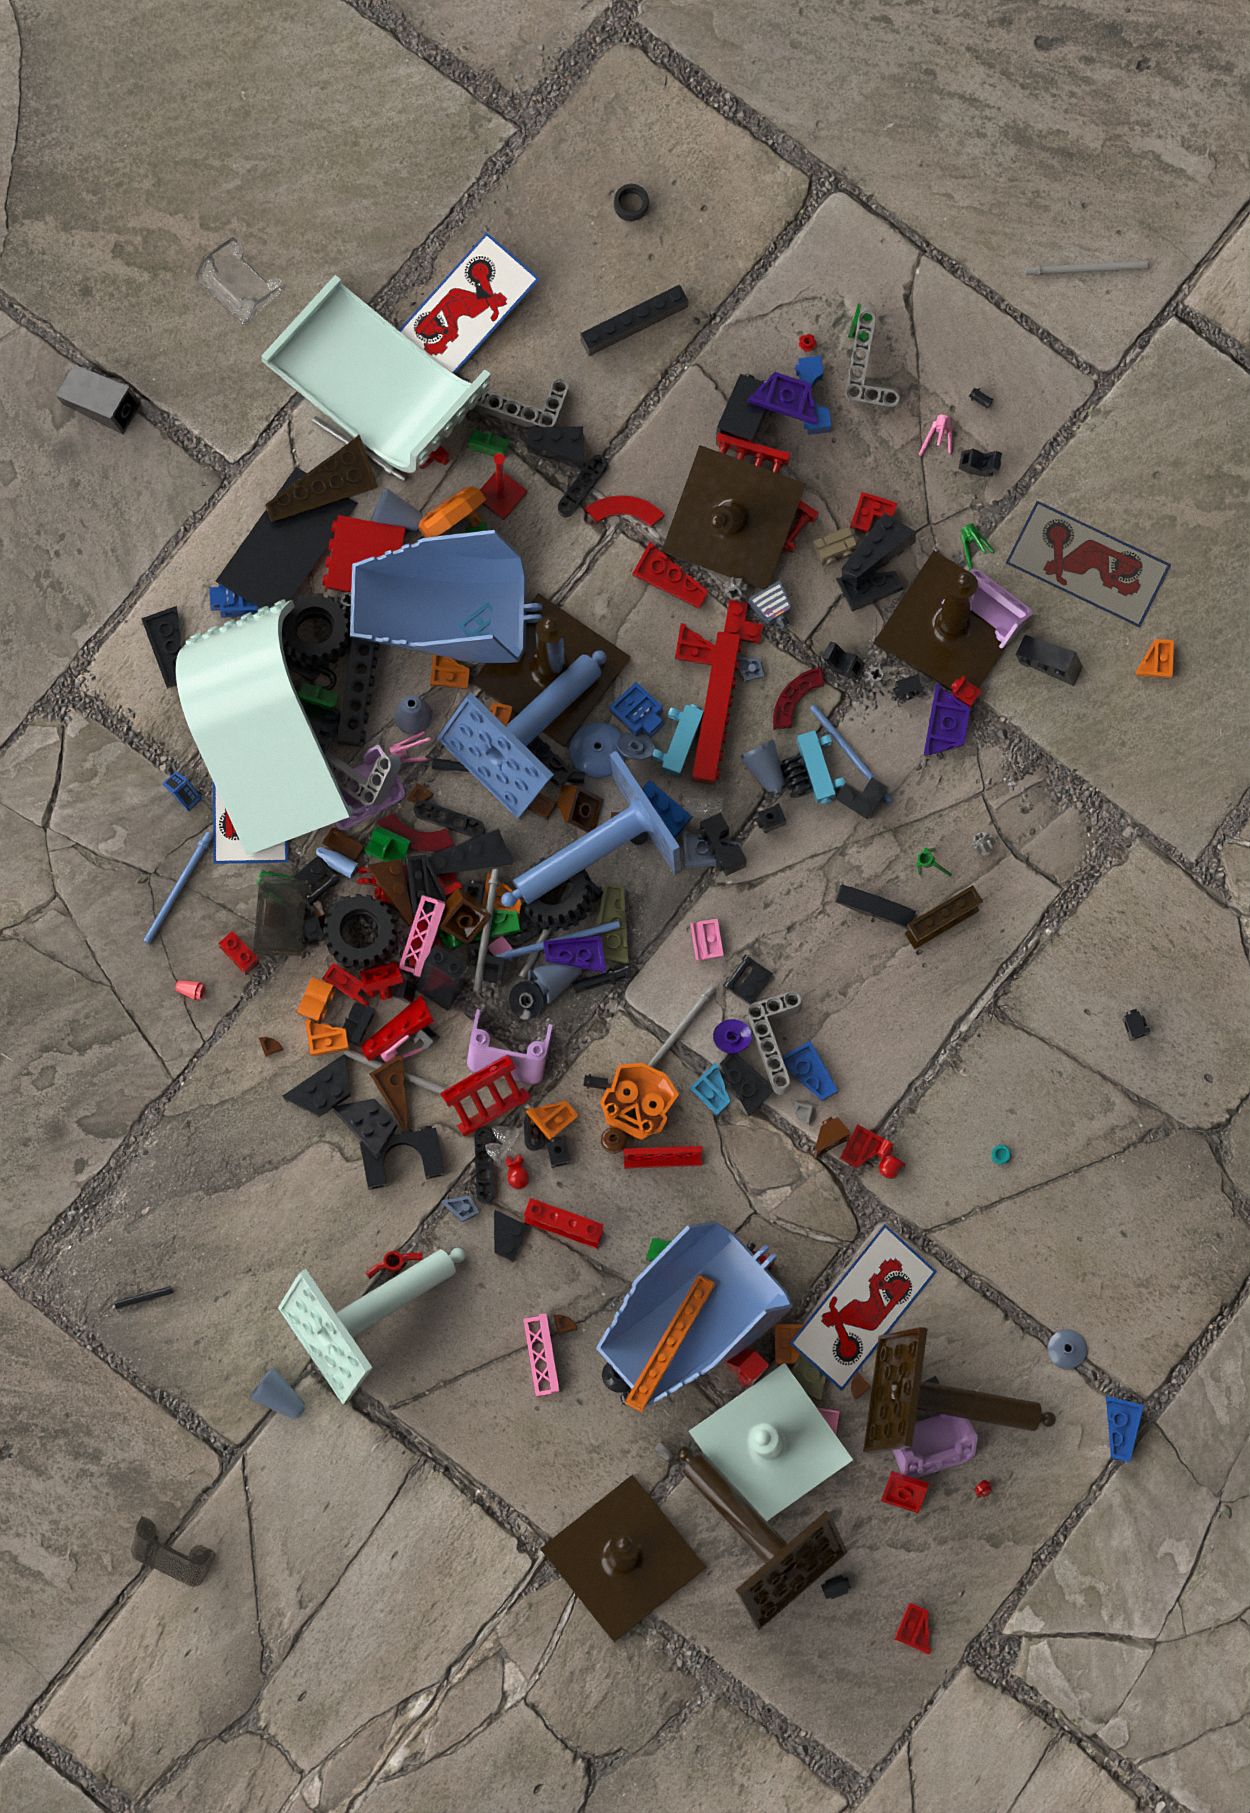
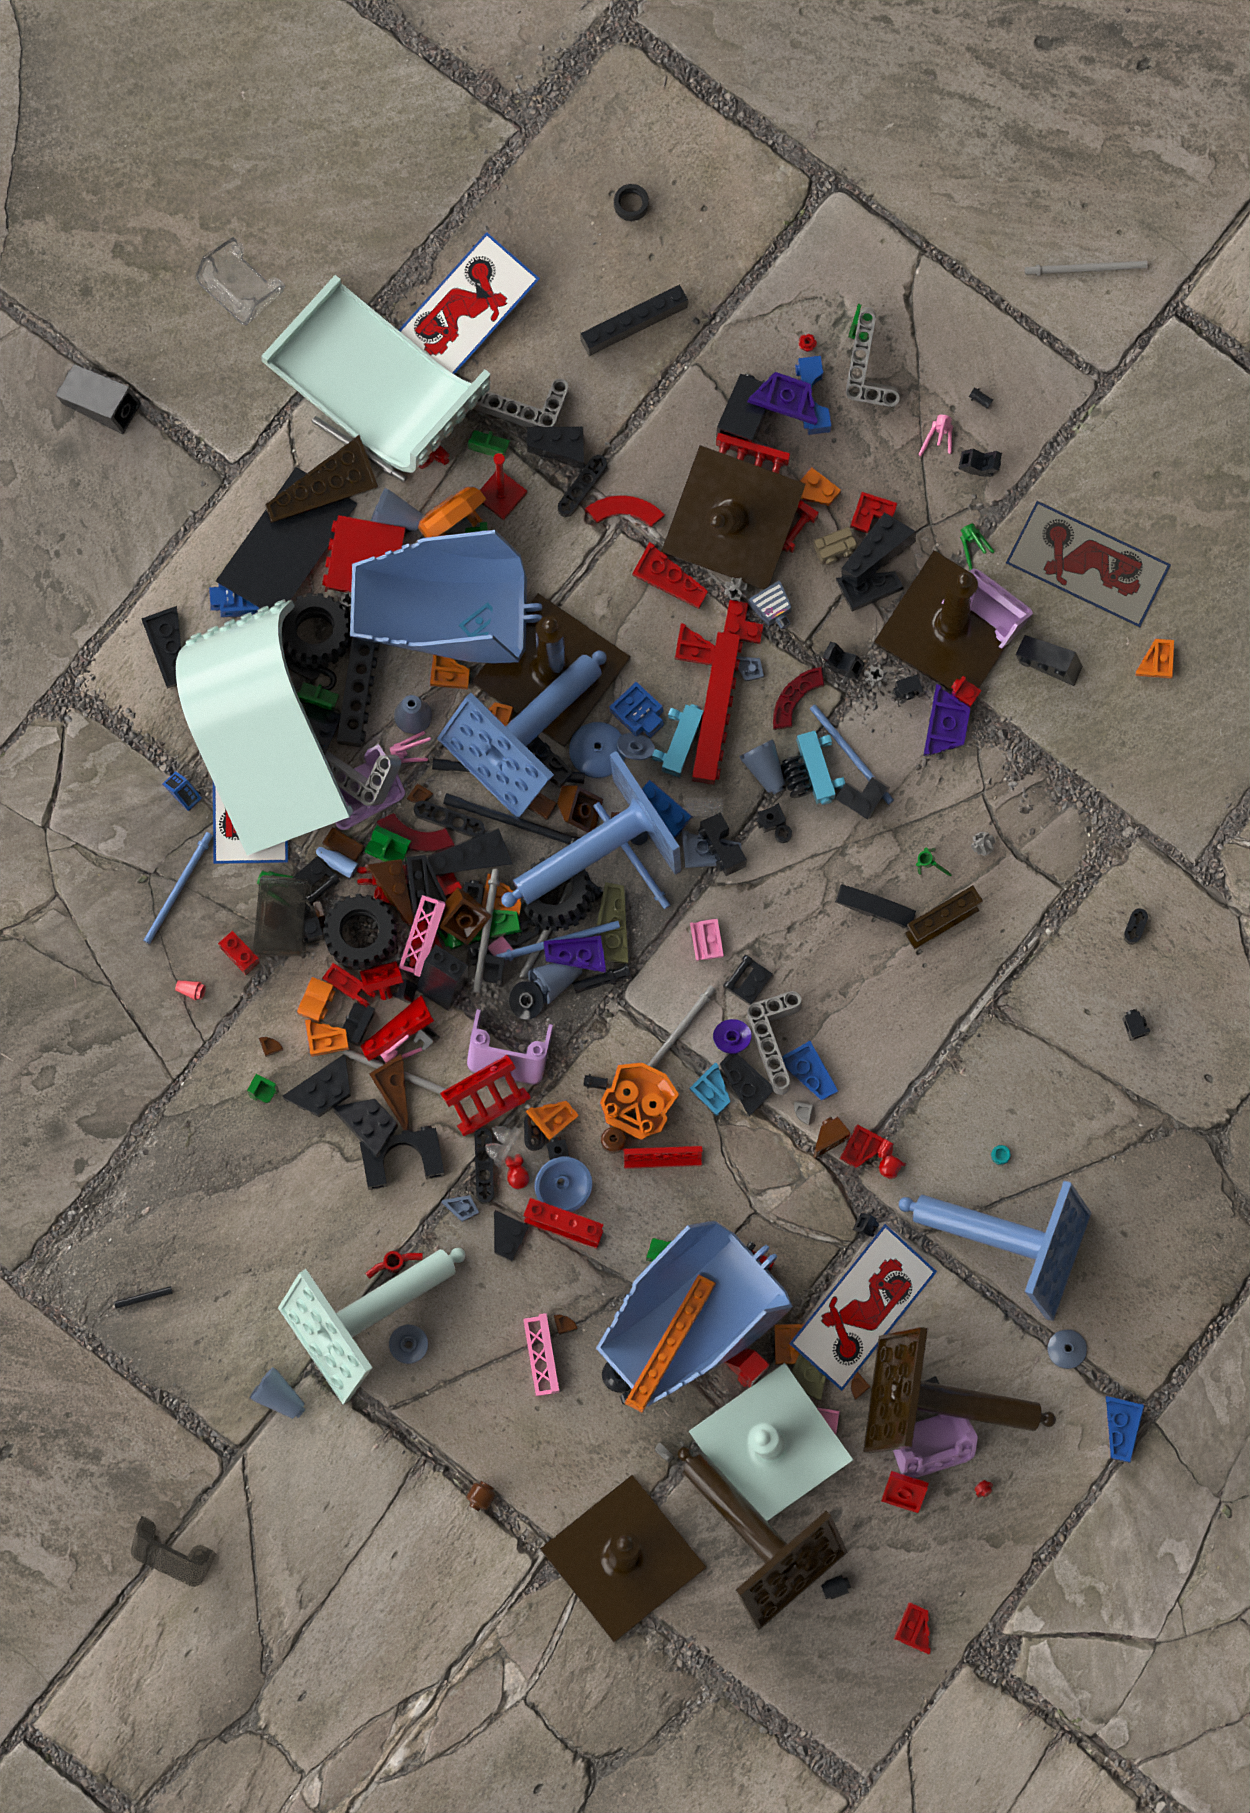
(262, 1089): none -> green panel
(411, 1334): none -> sand blue dish
(460, 803): none -> black piece
(481, 1496): none -> reddish brown head
(572, 1191): none -> medium blue dish
(659, 896): none -> medium blue bar
(784, 828): none -> black bush
(819, 488): none -> orange wing
(864, 1224): none -> black tile
(1051, 1249): none -> medium blue piece
(1139, 928): none -> black beam

